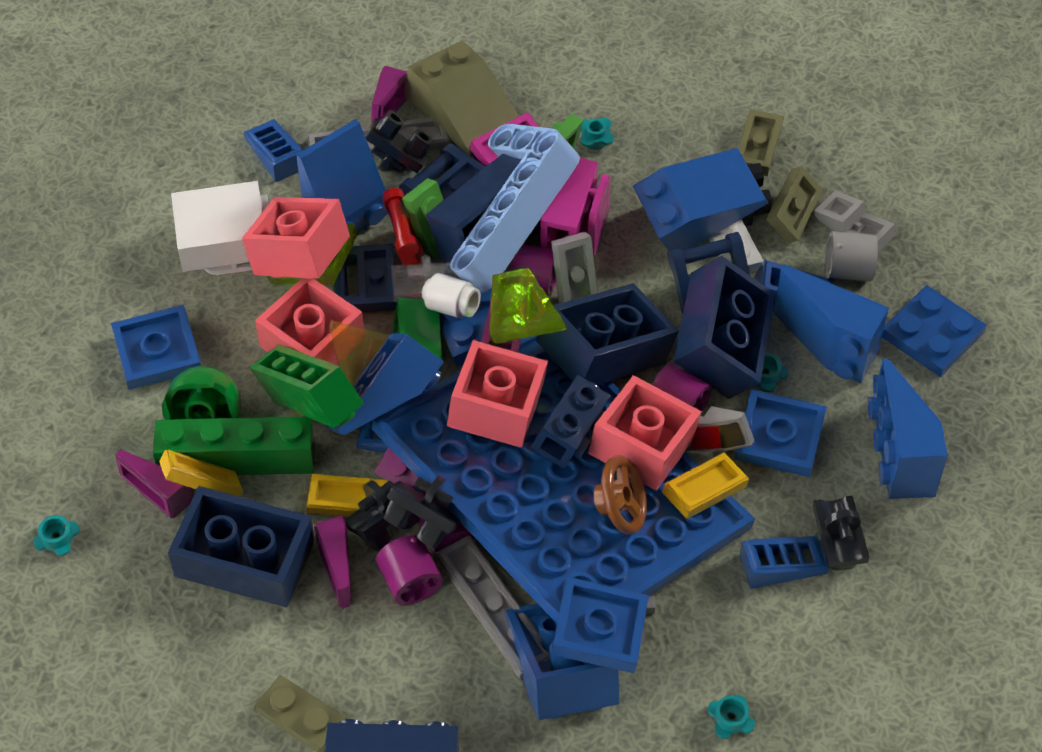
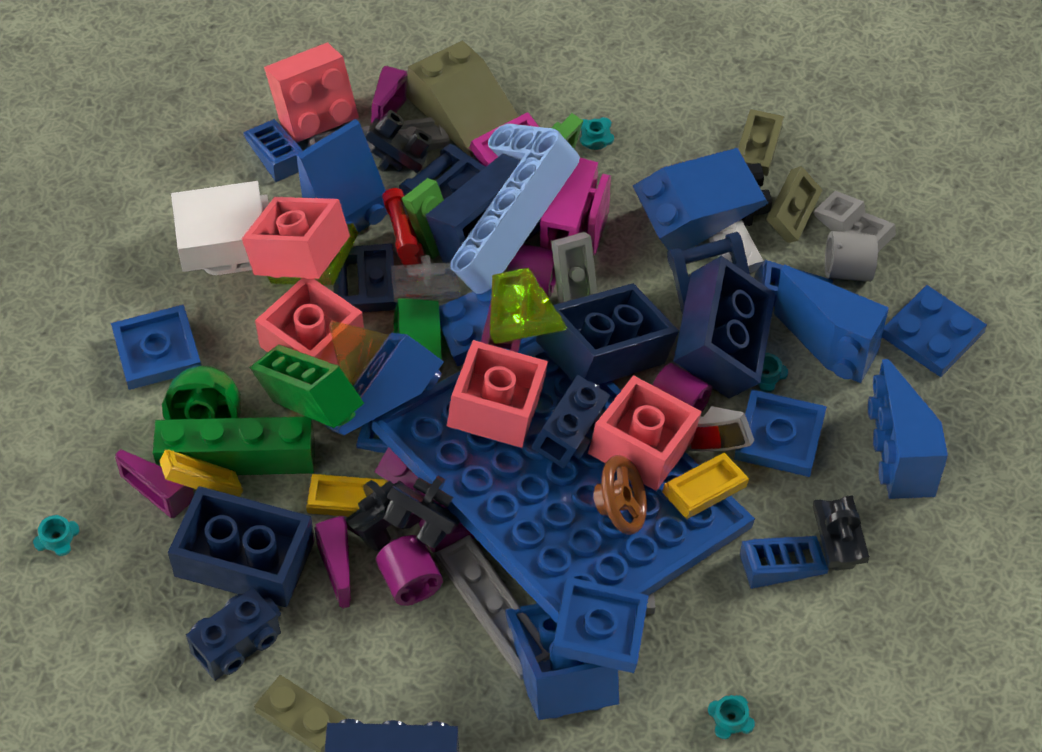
(234, 633): none -> dark blue brick
(311, 92): none -> coral brick
(451, 296): white brick -> none

